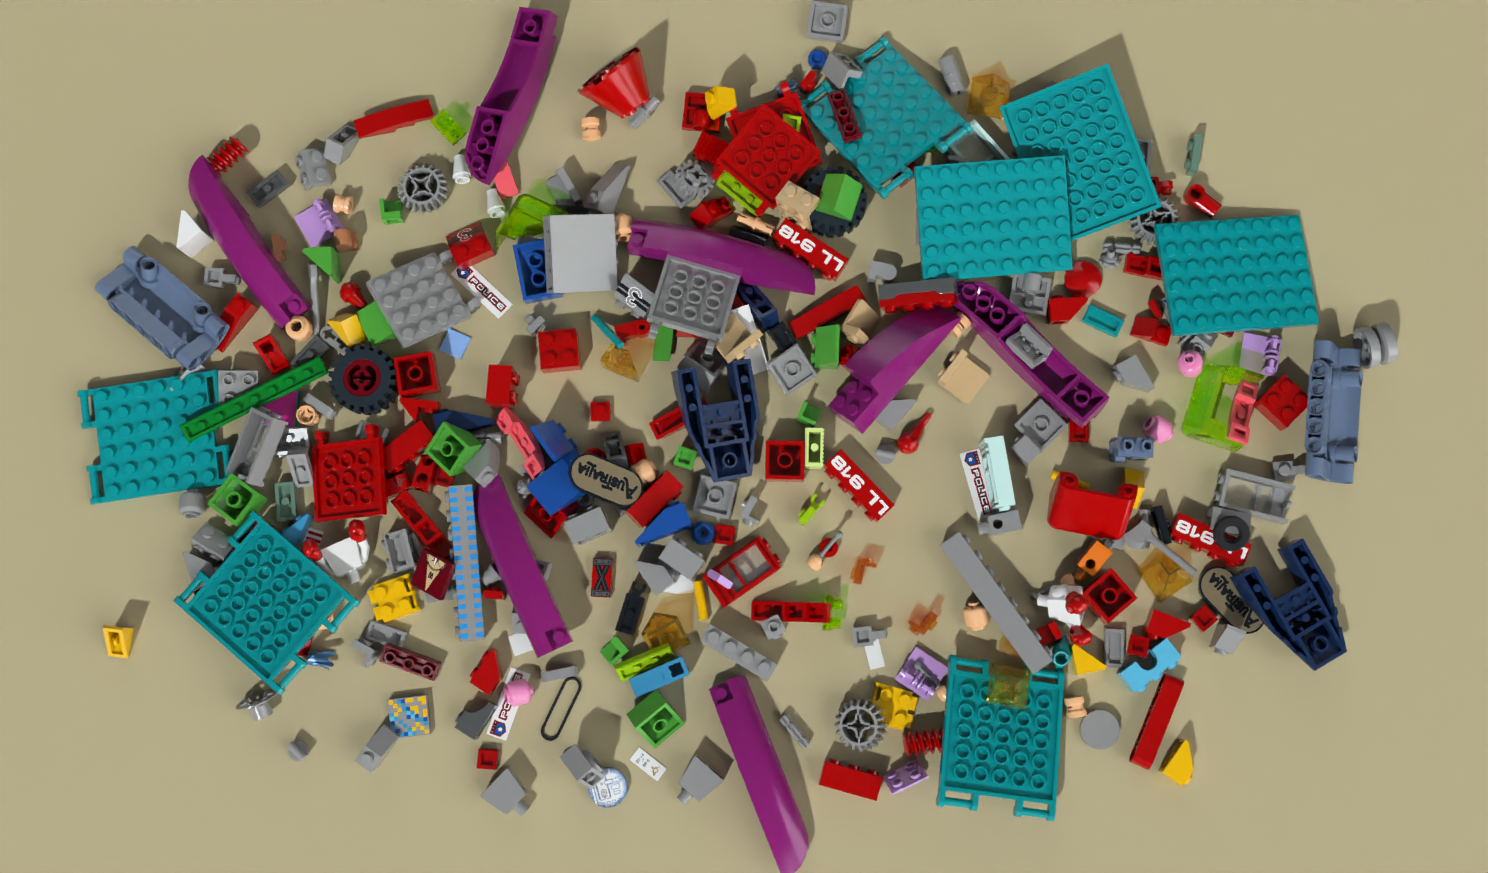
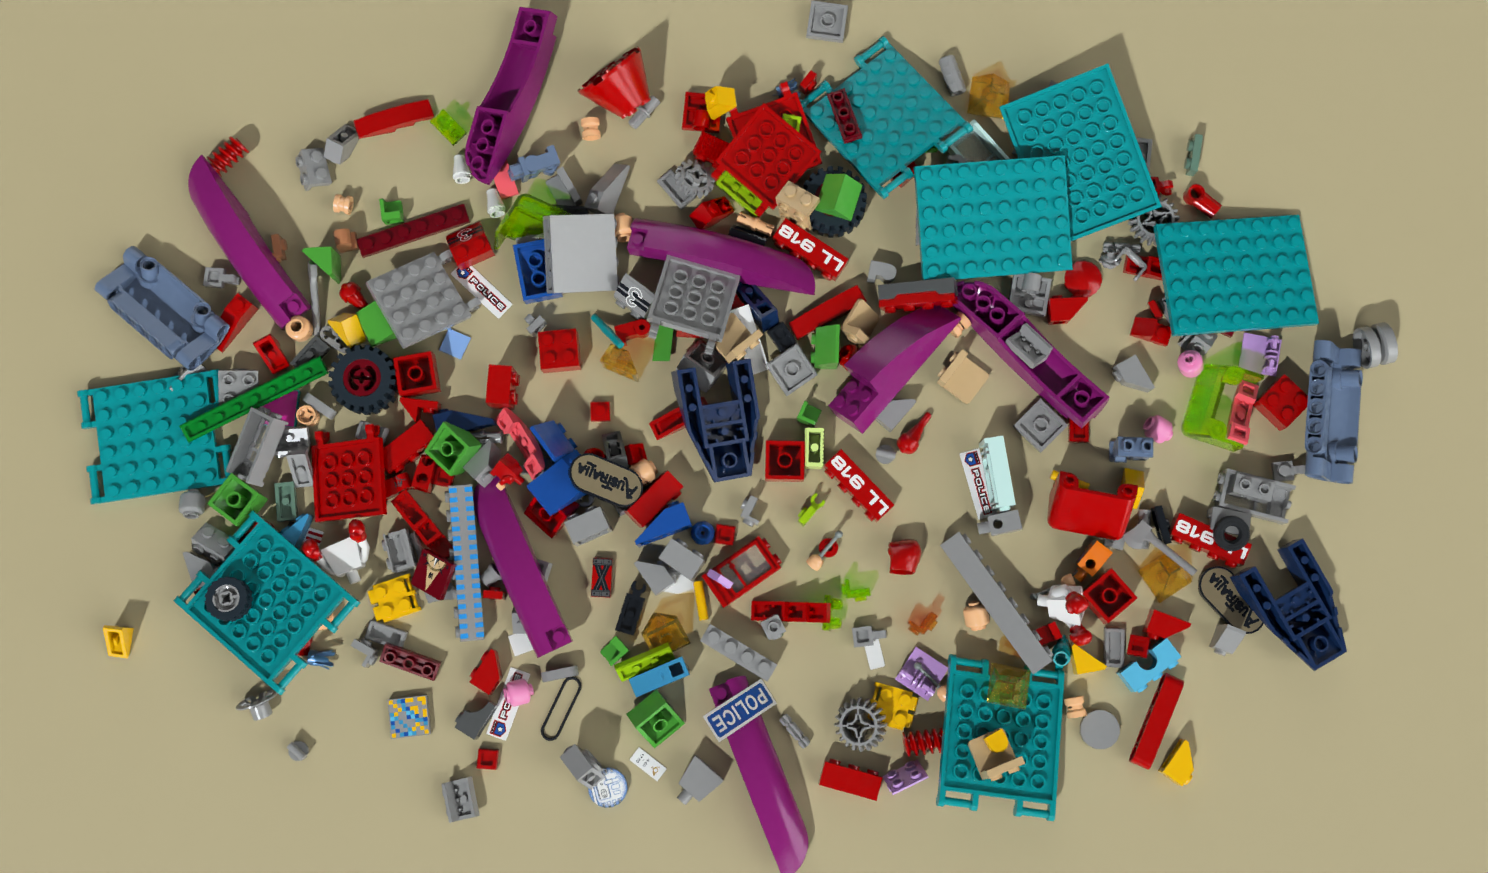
(191, 235): white slope -> none
(228, 599): none -> black wheel
(268, 189): dark grey plate -> none
(318, 222): lavender hinge -> none
(377, 748): light grey slope -> none
(413, 230): none -> dark red plate
(418, 194): light grey gear -> none
(460, 799): none -> light grey bracket
(507, 793): light grey torso -> none
(508, 471): none -> red piece
(522, 488): light grey plant -> none
(532, 165): none -> sand blue hips
(685, 458): bright green panel -> none
(714, 498): light grey tile -> none
(739, 710): none -> sticker
(817, 59): blue tile -> none
(839, 68): light grey panel -> none
(857, 573): clear orange bracket -> none
(858, 594): none -> clear neon green bracket
(904, 556): none -> red piece
(992, 764): none -> tan bracket
(997, 741): none -> yellow tile
(1024, 449): light grey brick -> none
(1102, 320): teal tile -> none
(1135, 258): none -> light grey piece
(1203, 618): red plate -> none
(1250, 488): none -> light grey brick

